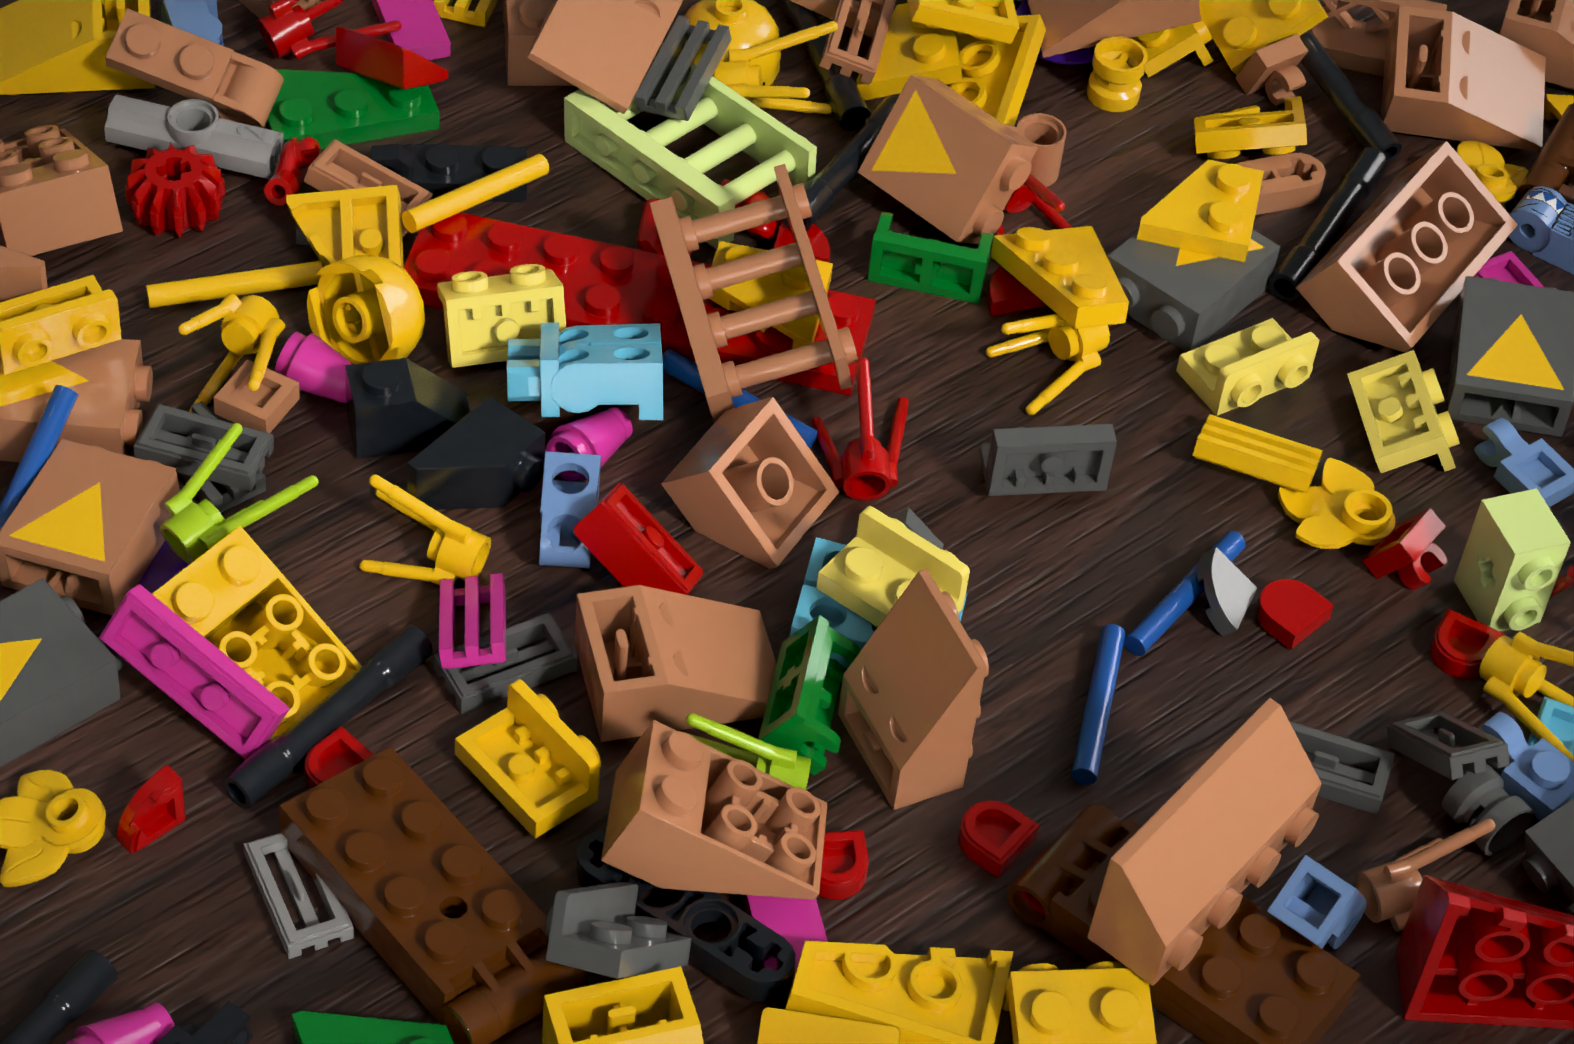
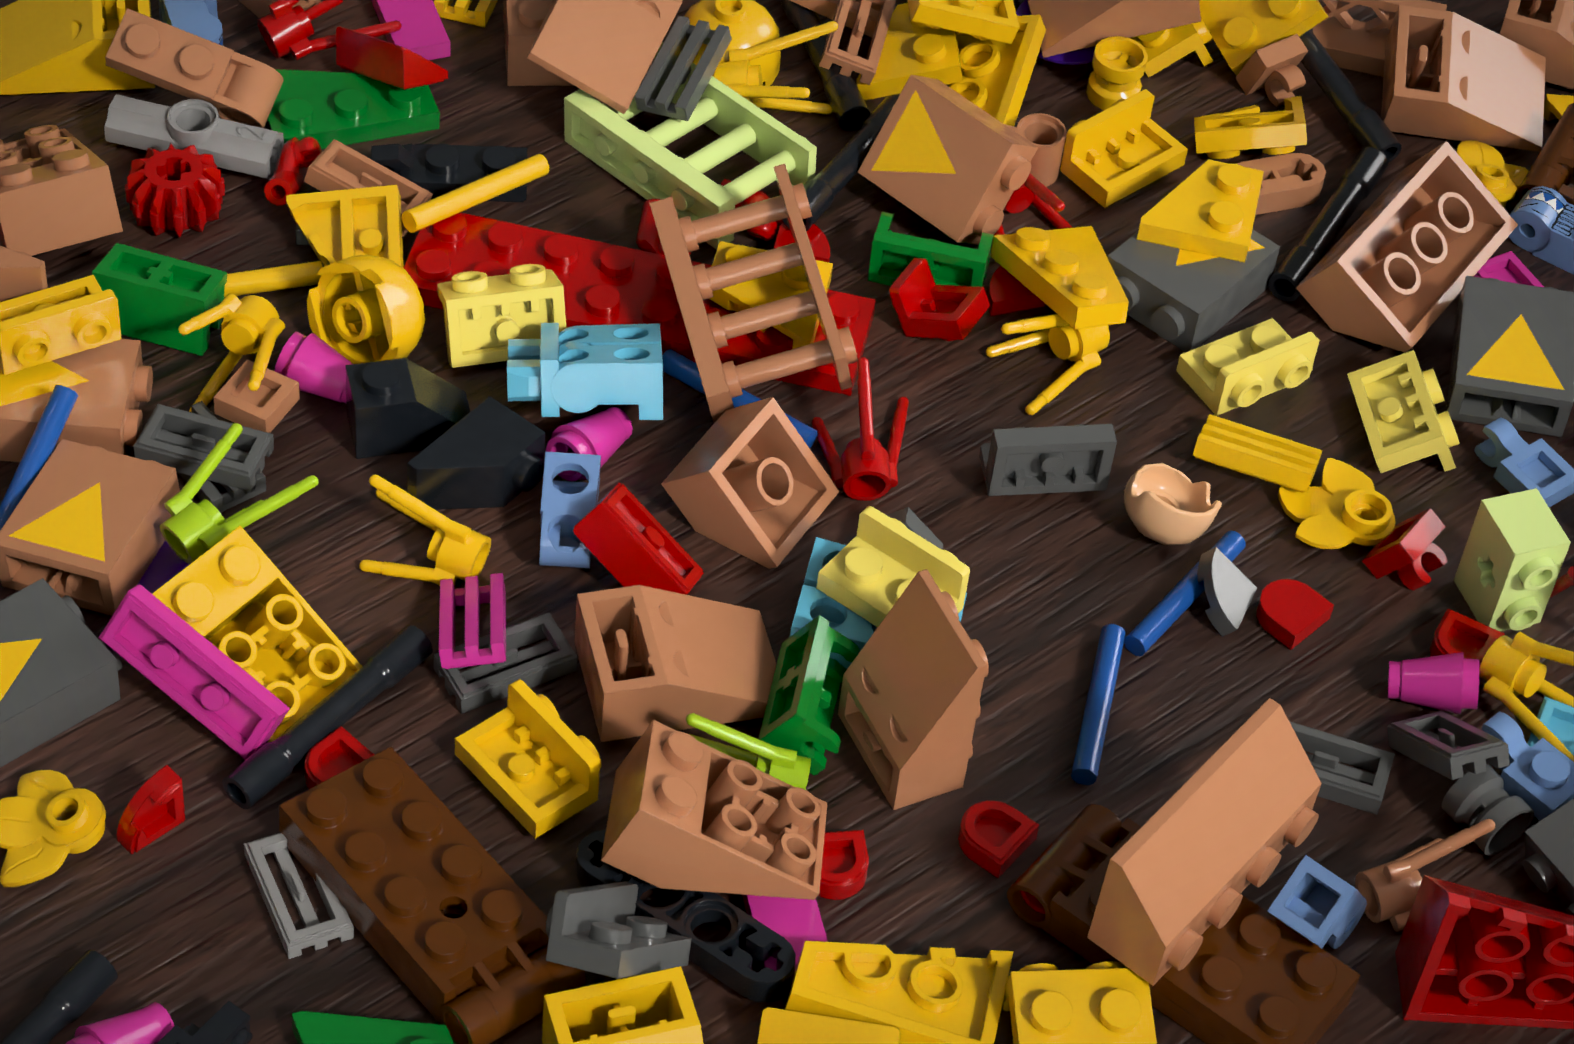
(160, 295): none -> green hinge
(935, 309): none -> red bracket
(1120, 150): none -> yellow bracket
(1168, 504): none -> light nougat hair
(1436, 682): none -> dark pink cone

